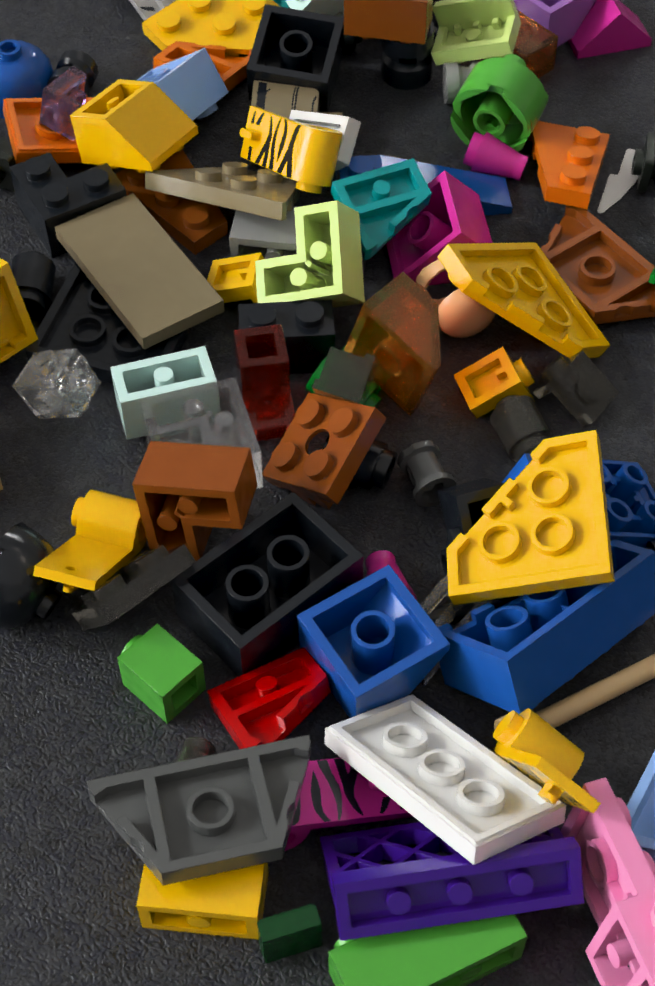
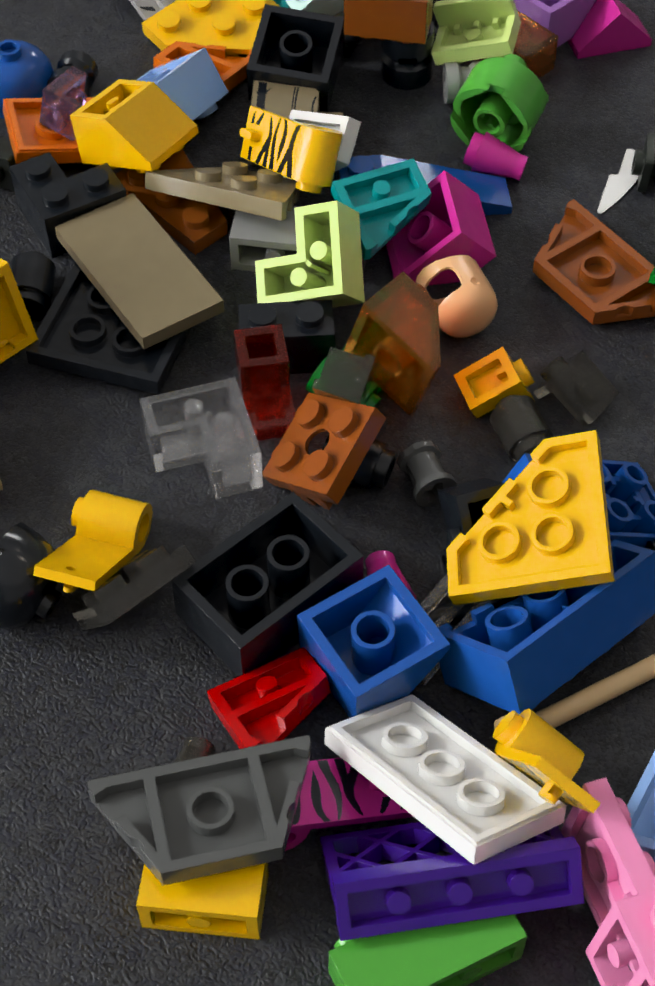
(57, 384): clear brick -> none
(156, 377): light aqua brick -> none
(161, 672): bright green brick -> none
(192, 489): dark orange brick -> none
(235, 277): yellow bracket -> none
(289, 933): dark green tile -> none
(526, 291): yellow plate -> none
(568, 161): orange wing -> none

